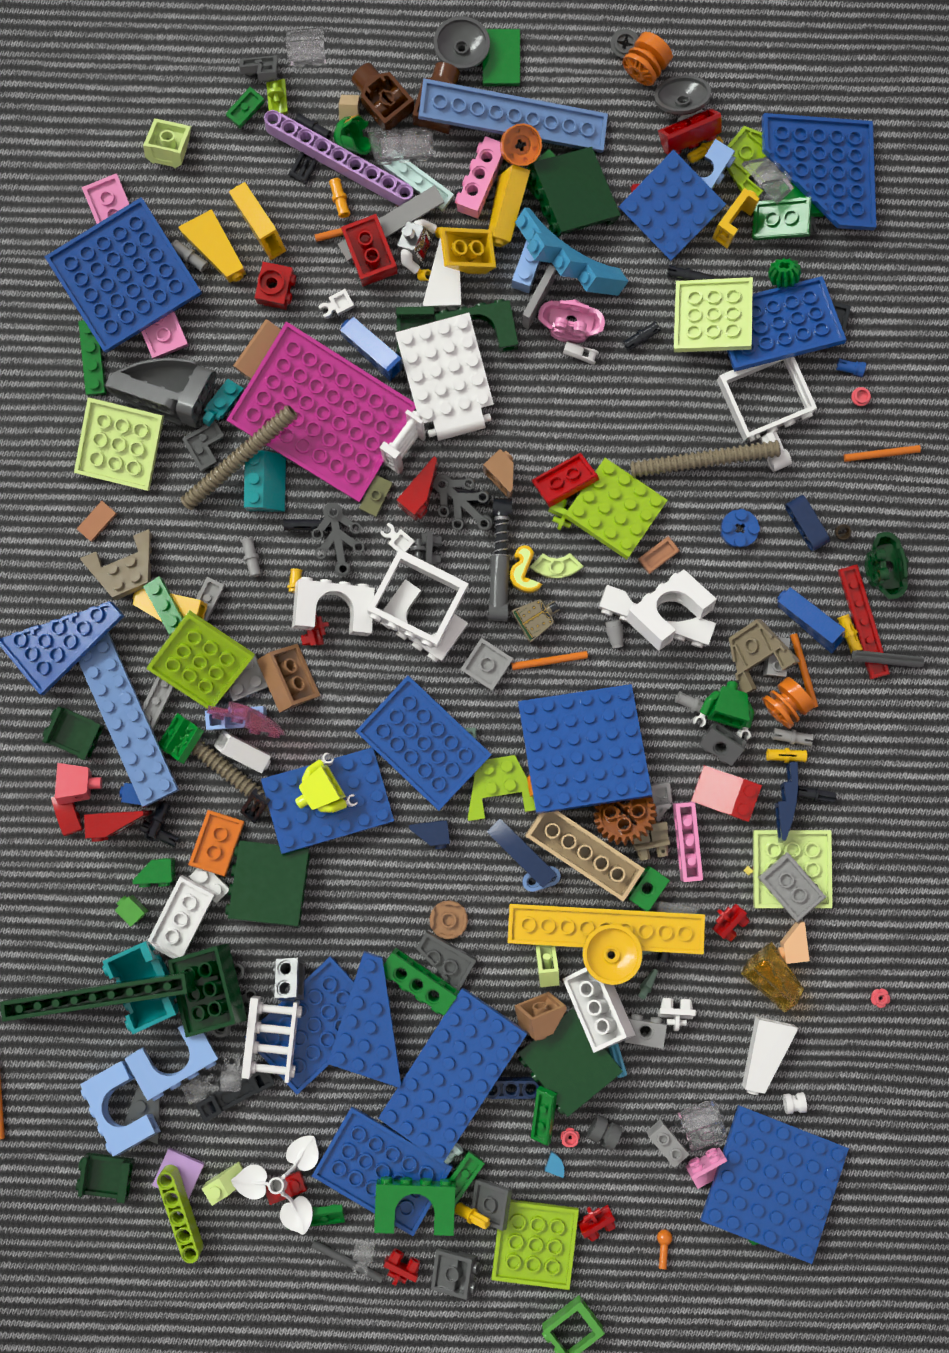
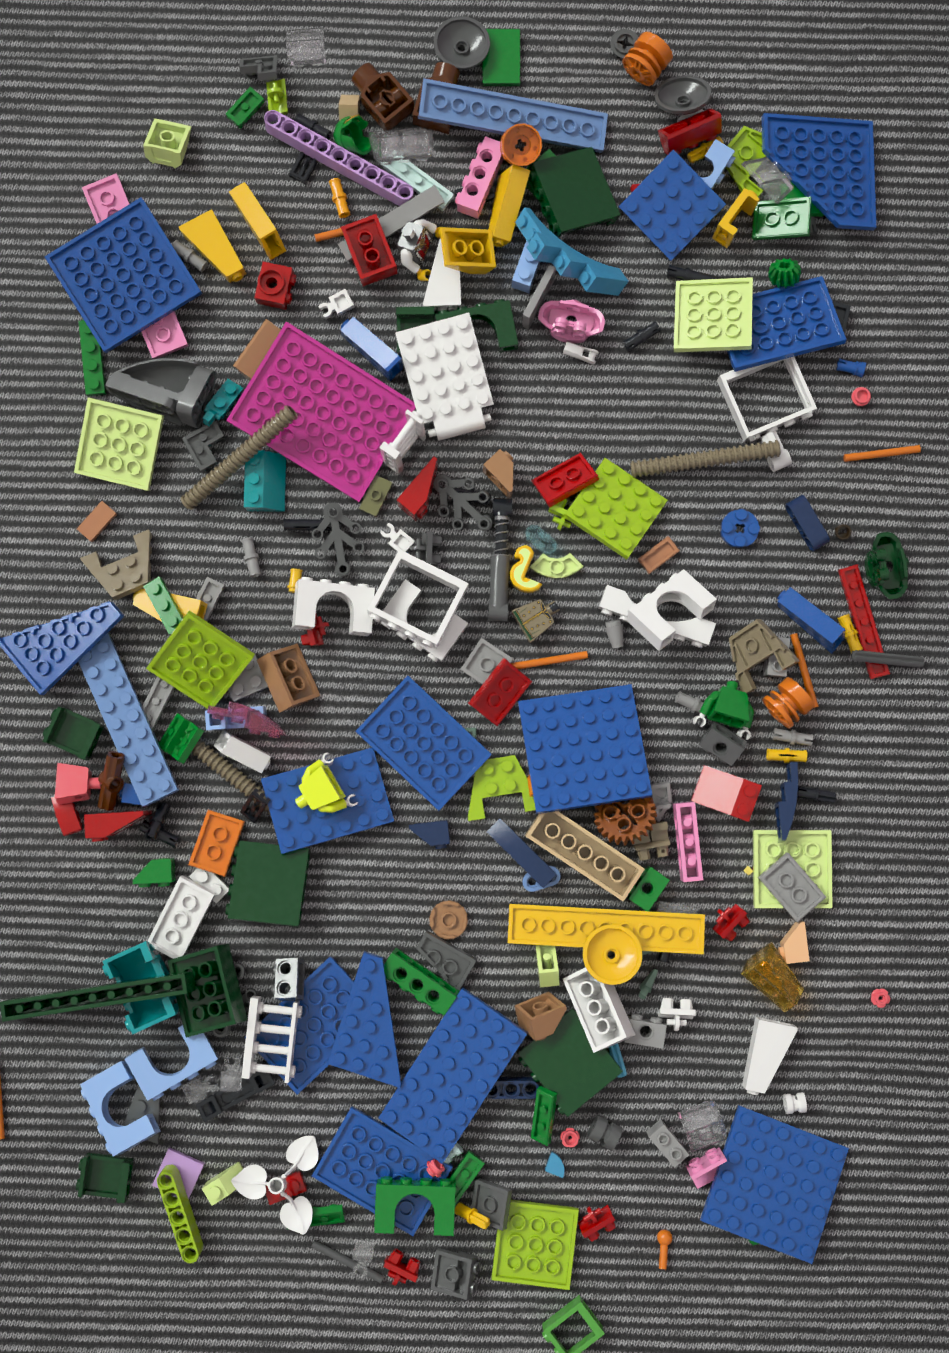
(111, 780): none -> reddish brown piece
(131, 910): bright green brick -> none
(435, 1168): none -> coral plate
(500, 692): none -> red tile
(544, 536): none -> clear light blue beam

